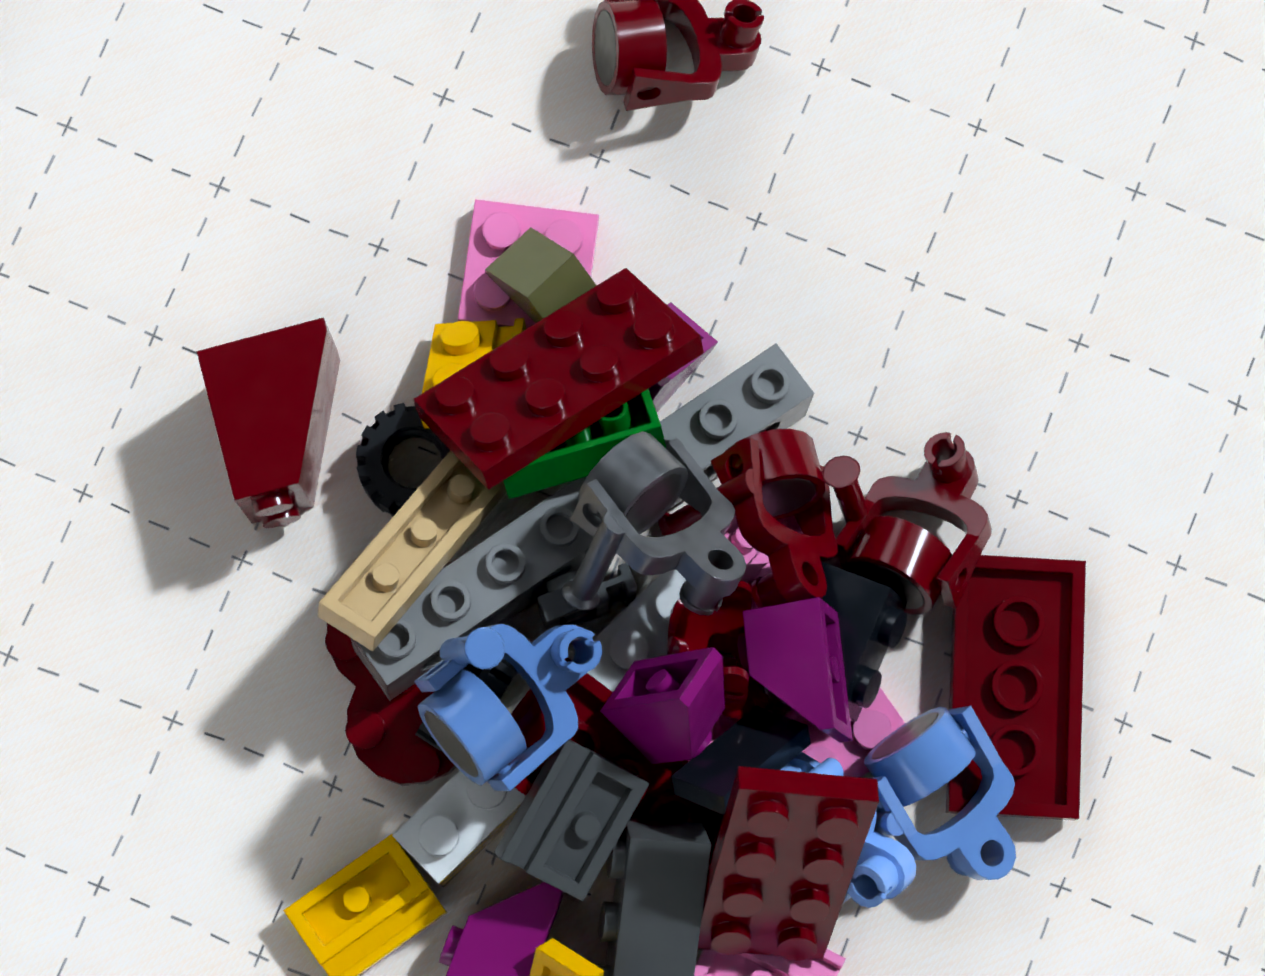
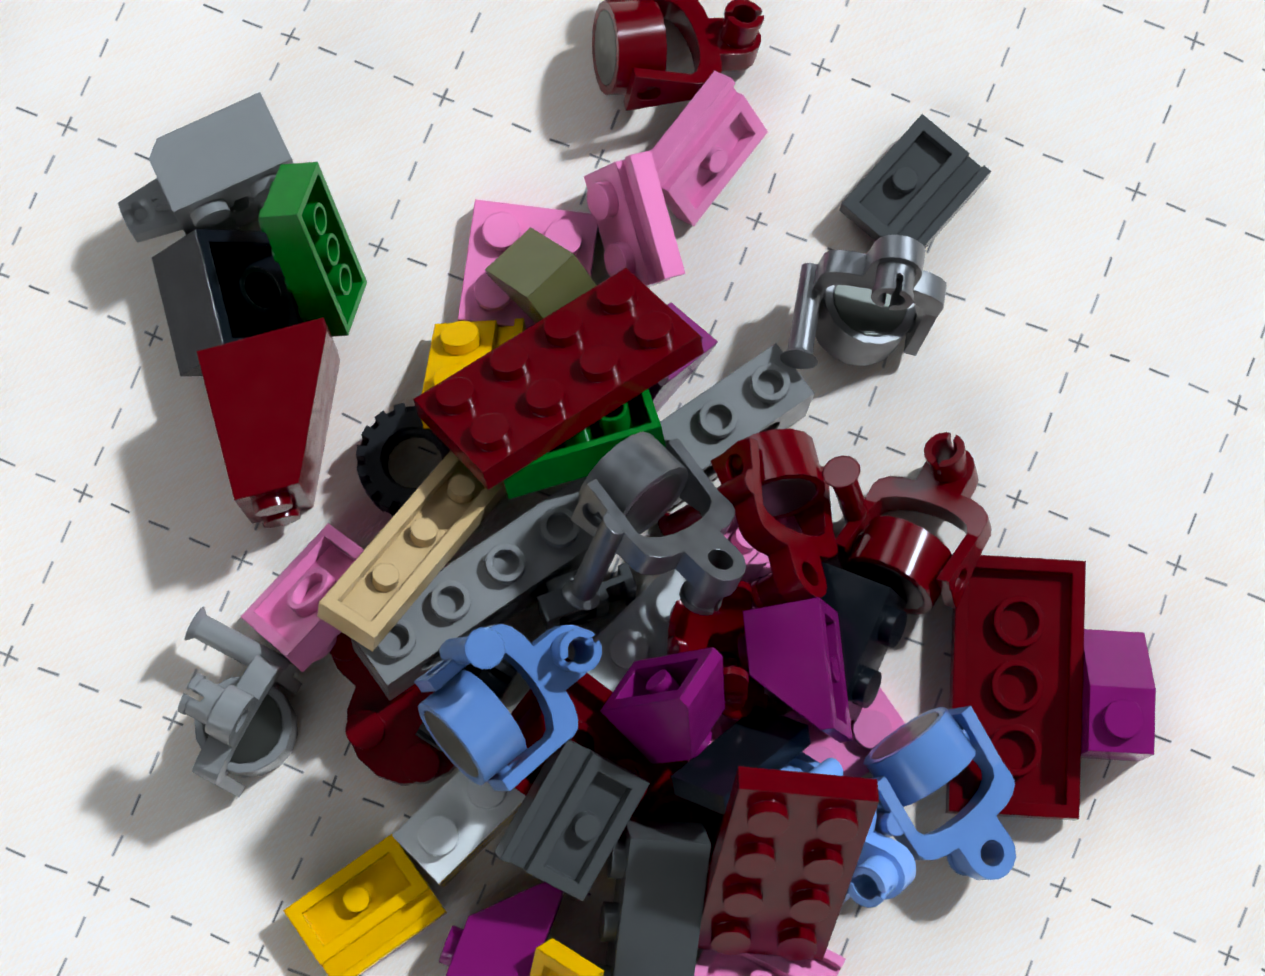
(209, 173): none -> light grey hinge
(220, 291): none -> black slope
(244, 720): none -> light grey piece
(289, 606): none -> bright pink plate
(313, 247): none -> green piece
(634, 220): none -> bright pink plate
(705, 147): none -> bright pink plate
(864, 304): none -> flat silver piece
(915, 186): none -> dark grey plate
(1117, 697): none -> magenta slope

